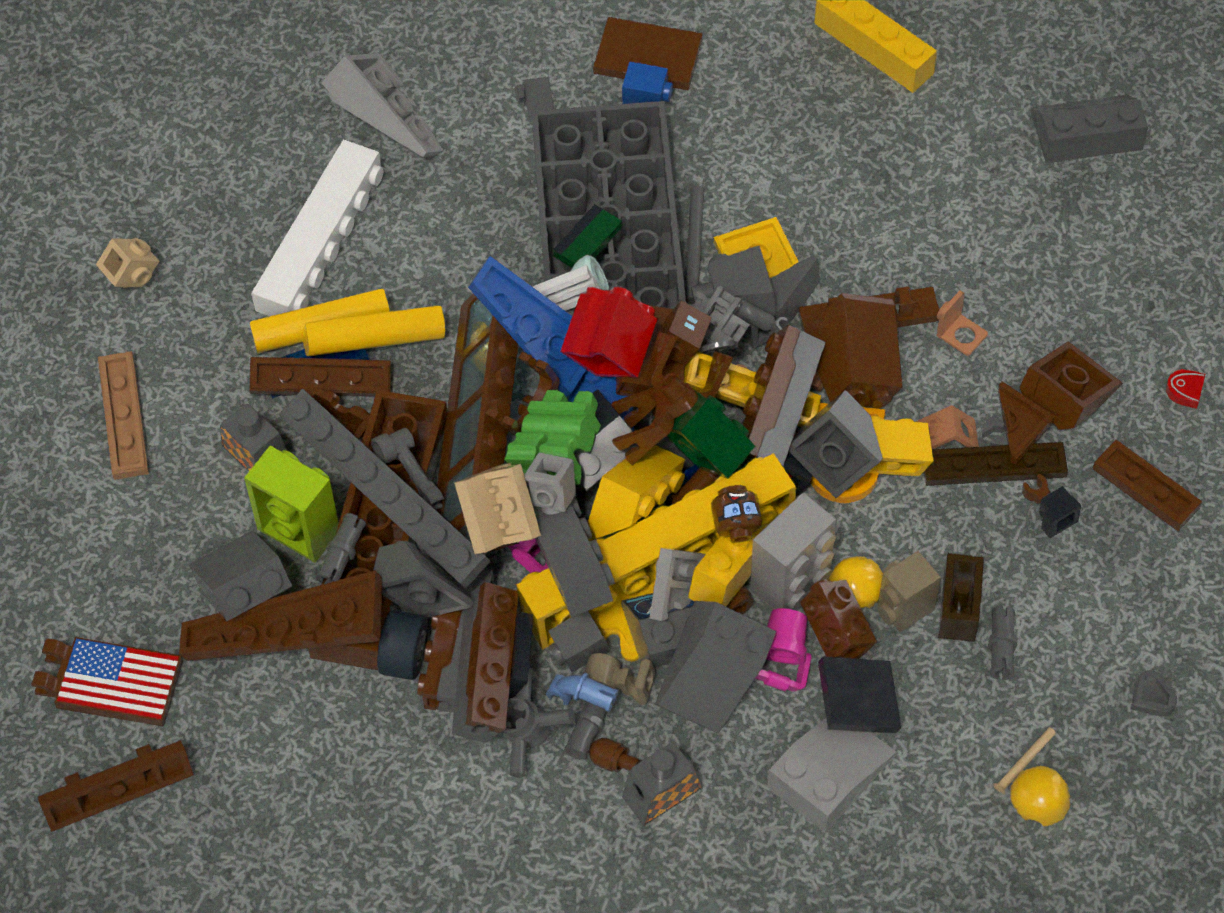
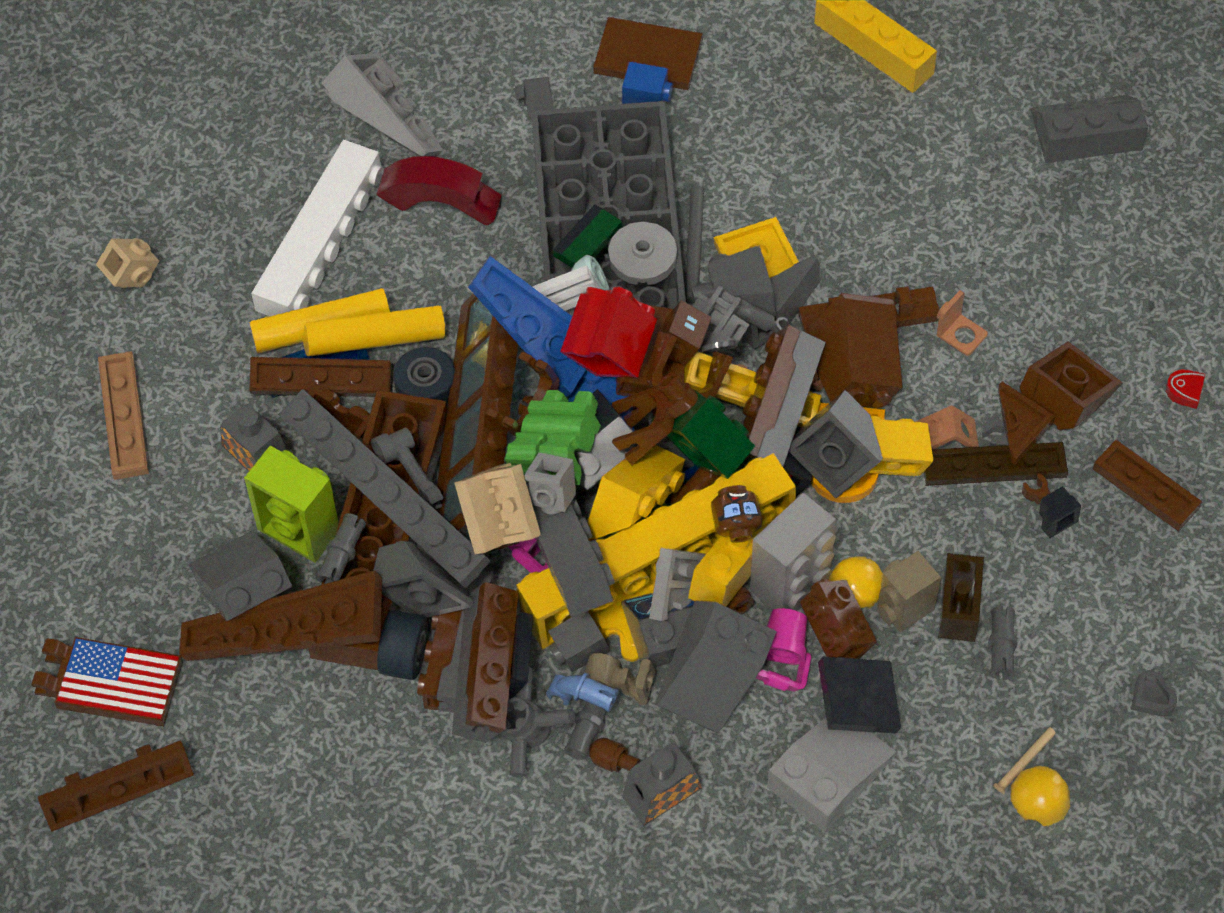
(424, 374): none -> black wheel
(438, 180): none -> dark red arch
(642, 266): none -> light grey plate

